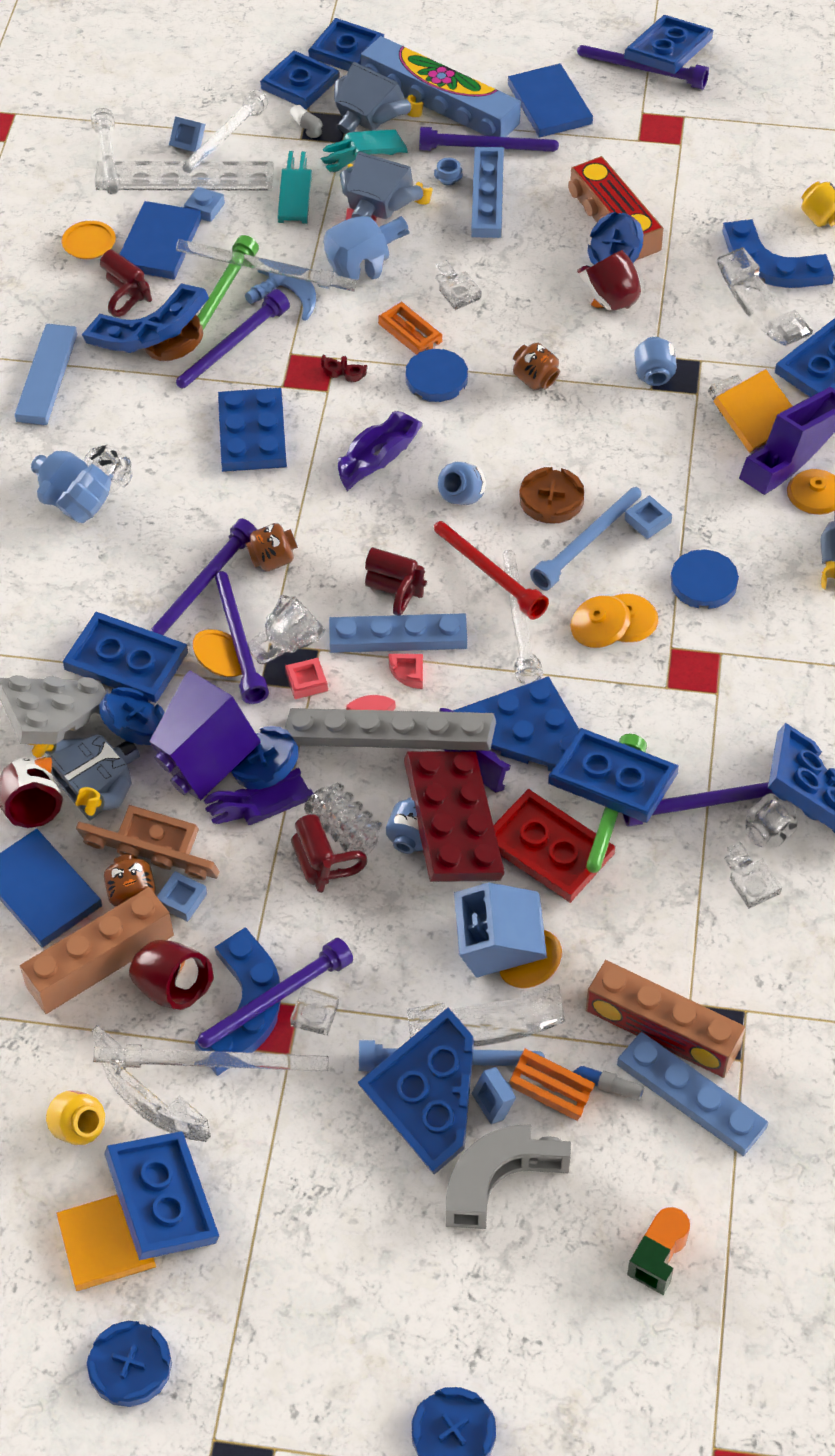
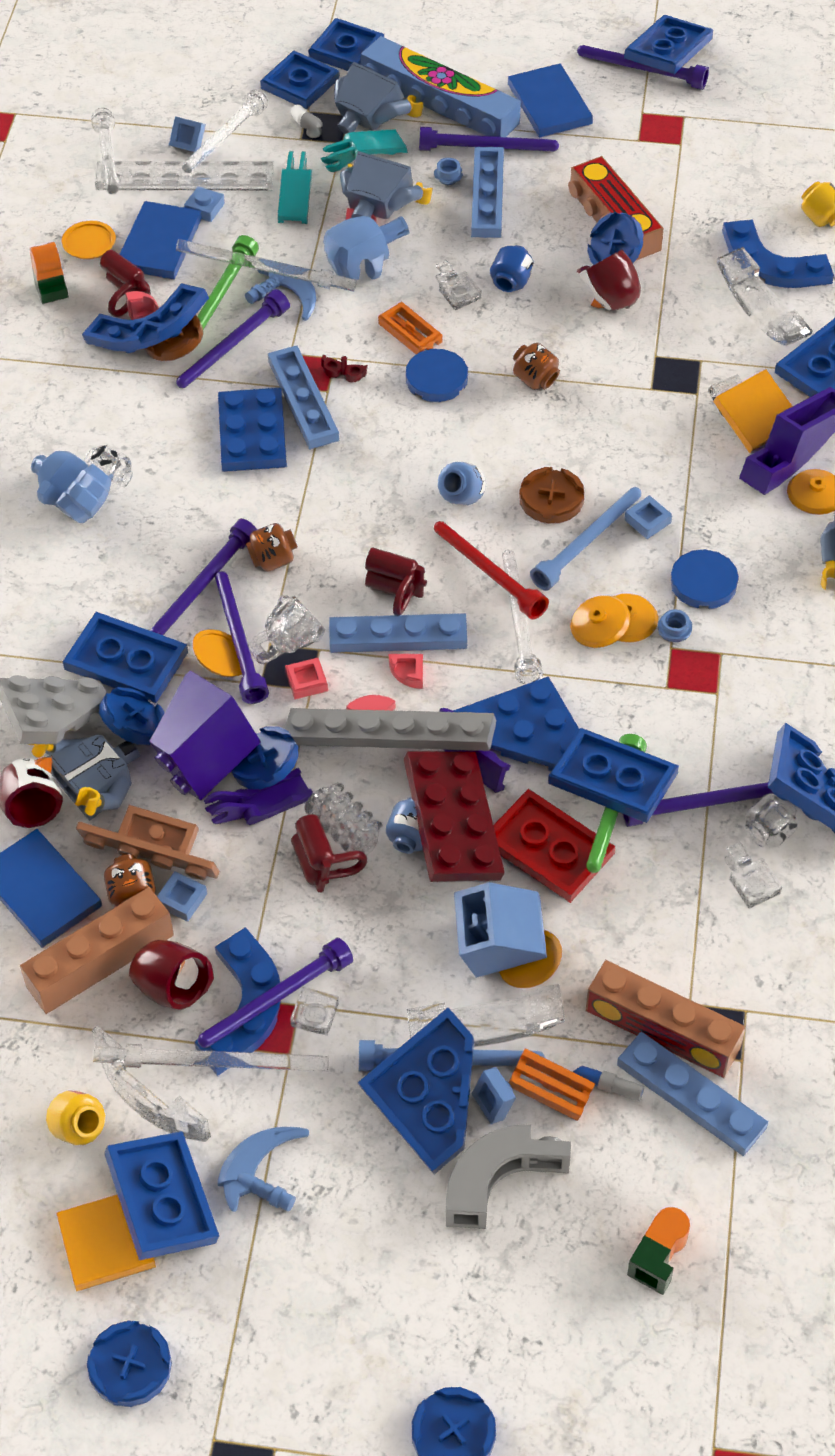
(46, 374): medium blue tile -> none
(48, 273): none -> leg
(140, 304): none -> coral tile
(240, 1167): none -> medium blue piece
(303, 397): none -> medium blue plate
(390, 437): dark purple piece -> none
(511, 268): none -> blue head
(655, 361): medium blue head -> none
(676, 619): none -> medium blue plate

